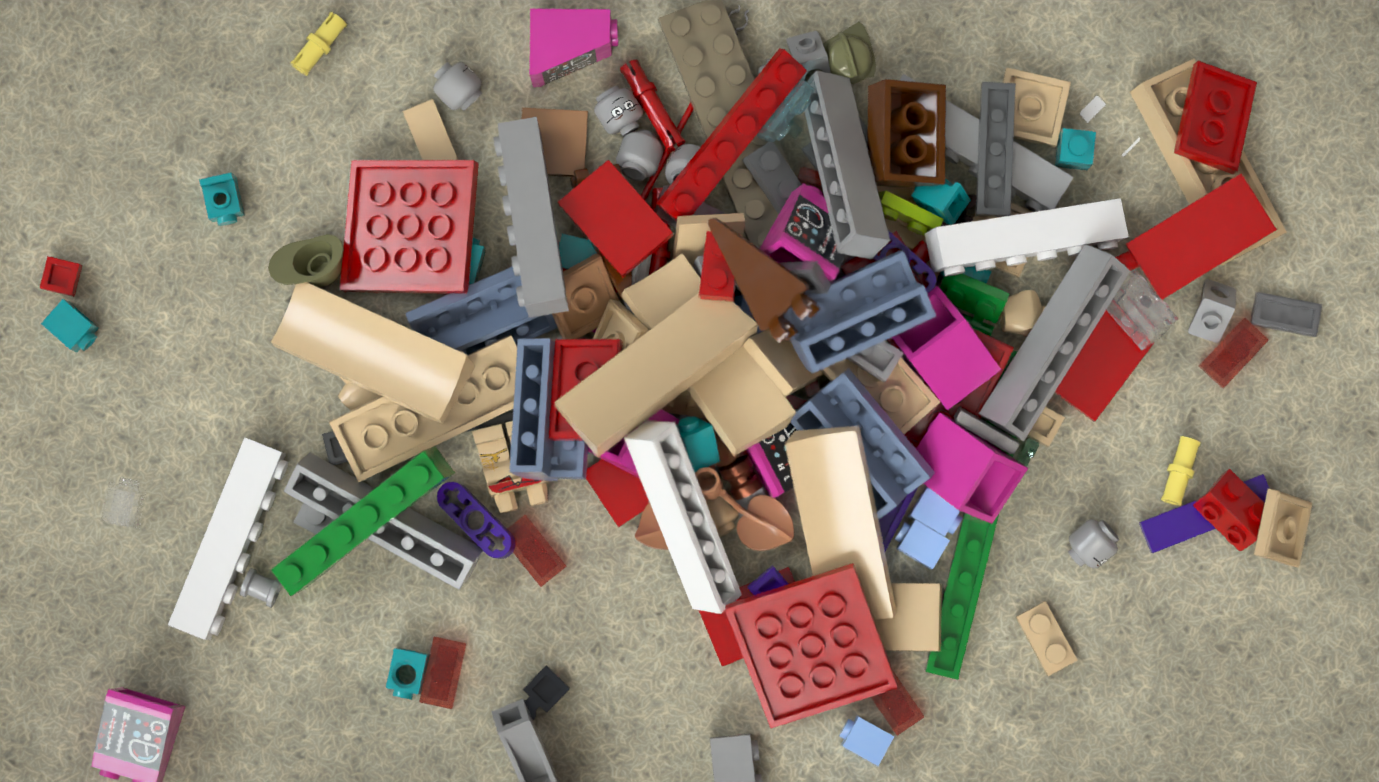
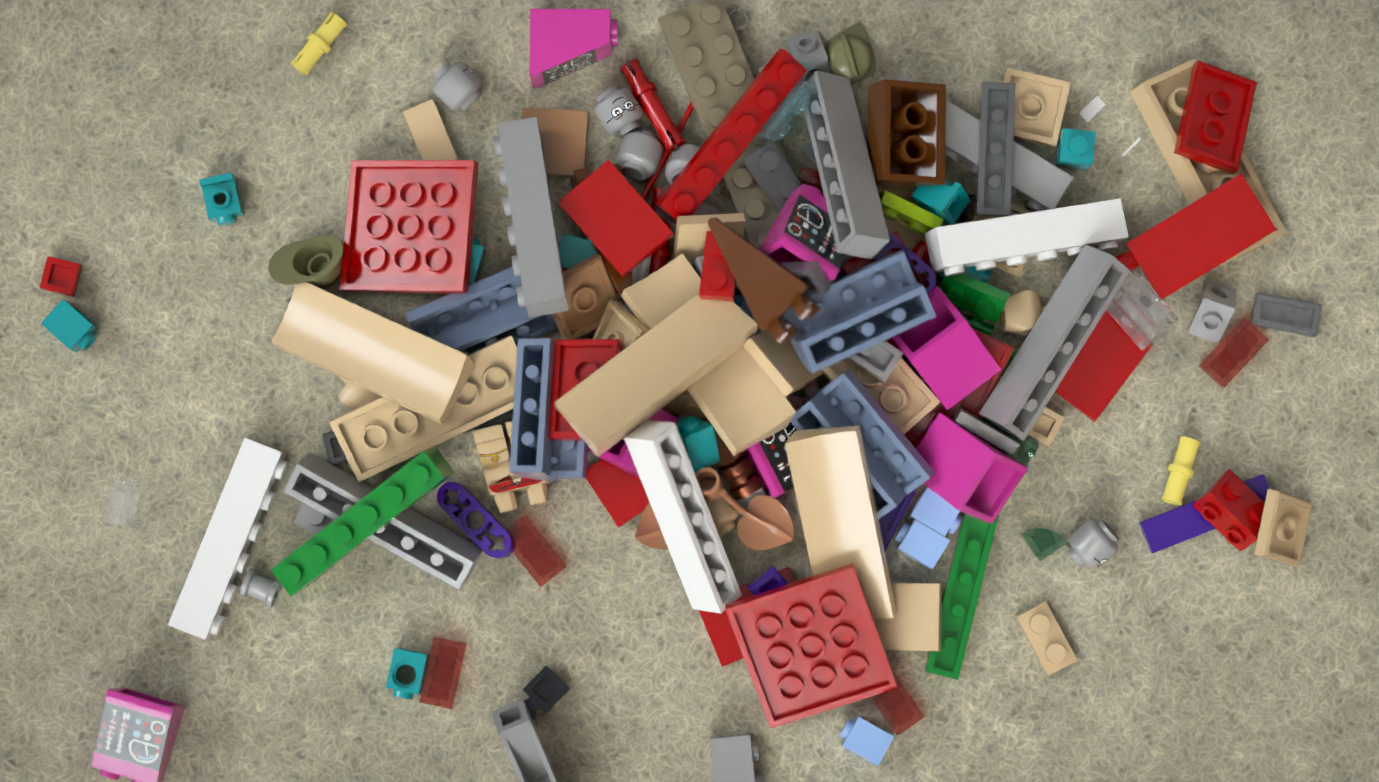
(1043, 542): none -> clear green tile

